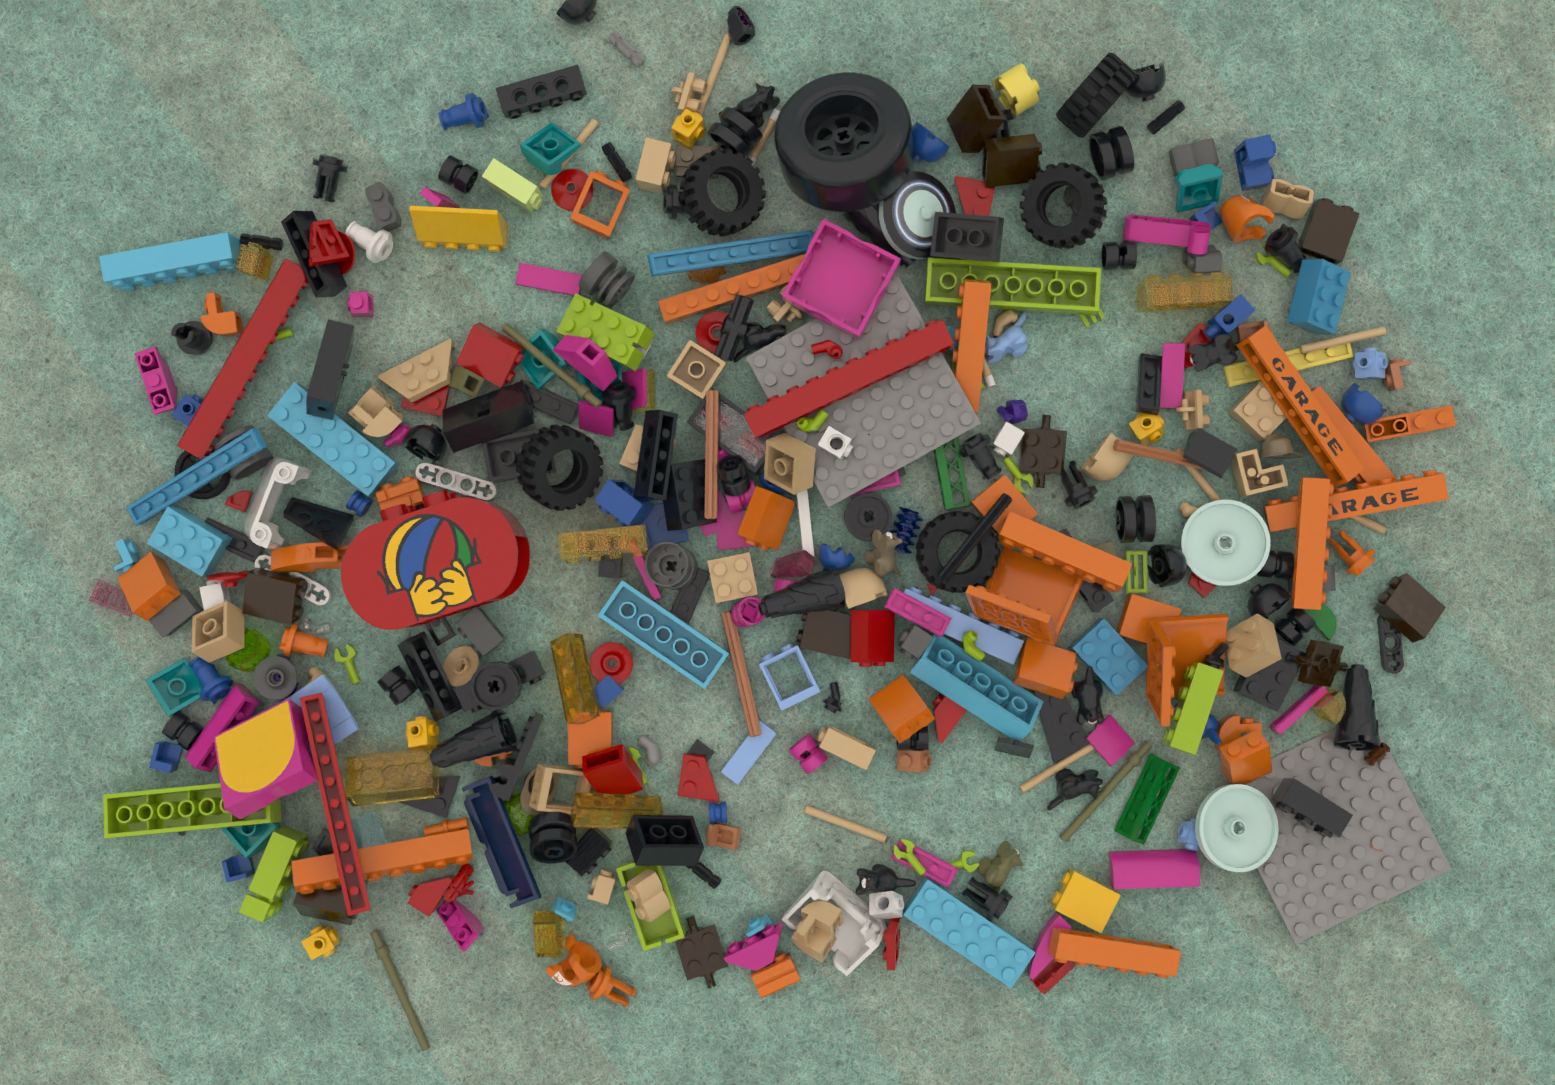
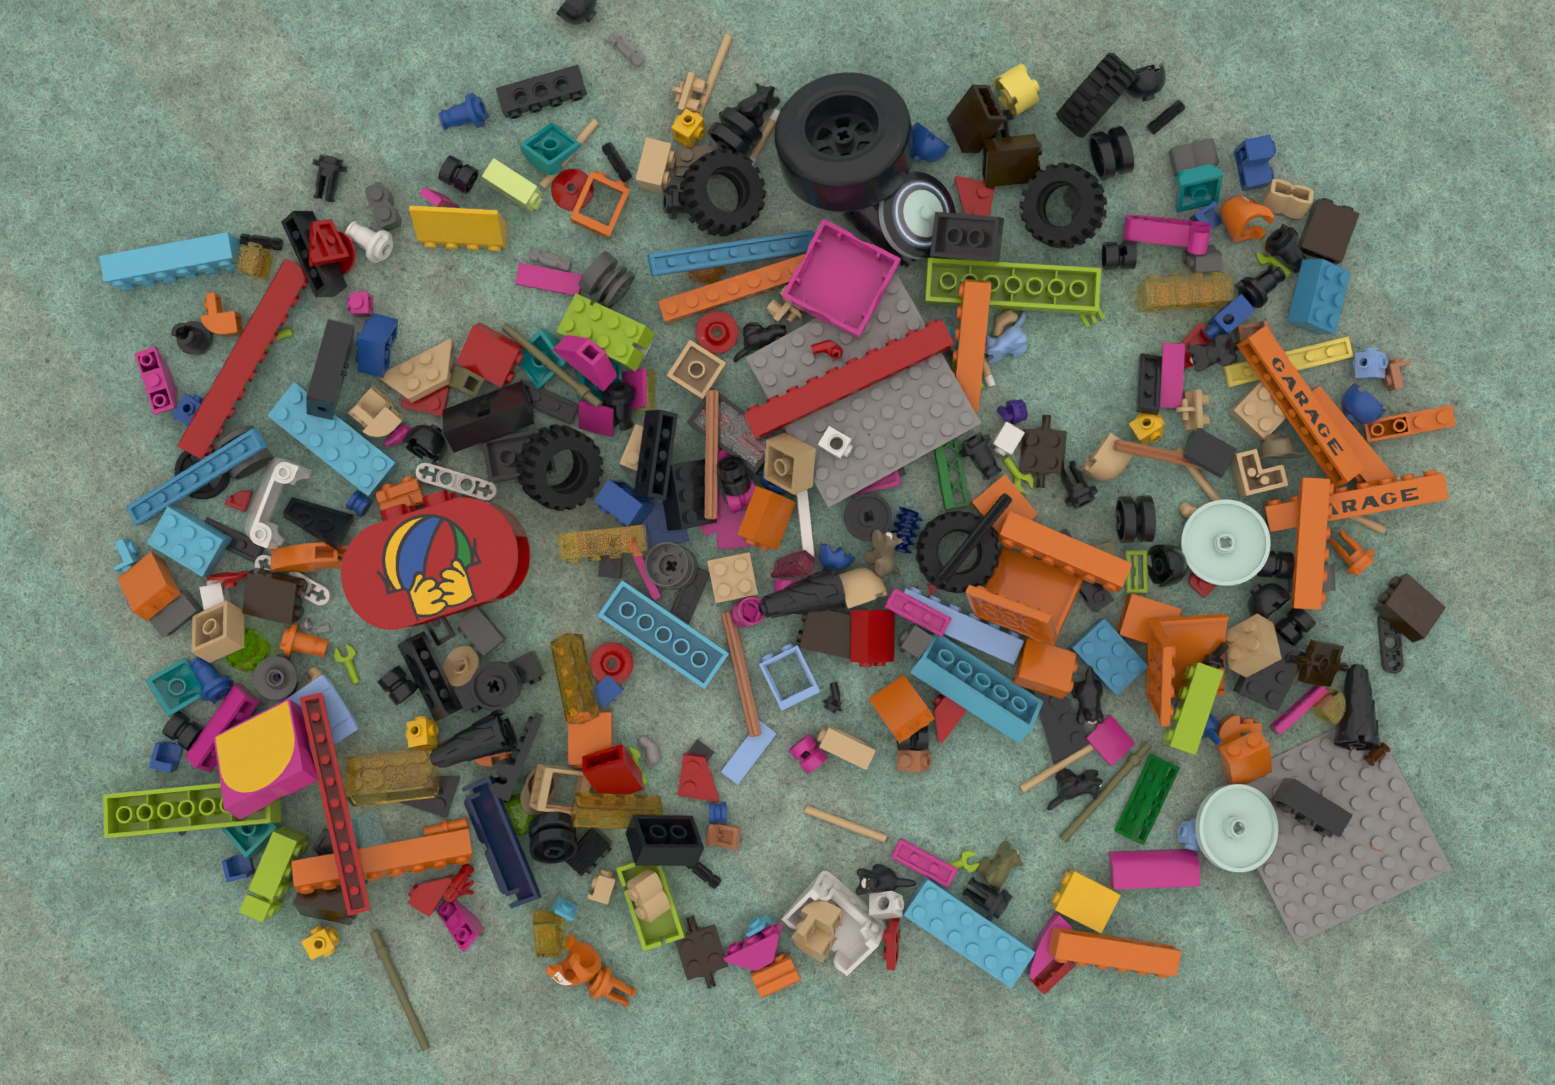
(97, 592): clear pink slope -> none
(375, 344): none -> blue brick
(550, 259): none -> light grey axle
(734, 327): black piece -> none
(740, 26): black rock -> none
(812, 424): lime arm -> none
(909, 856): lime bar -> none
(969, 645): lime arm -> none
(1014, 747): black piece -> none
(1257, 288): none -> black piece
(1324, 620): green tile -> none
(1342, 340): tan bar -> none

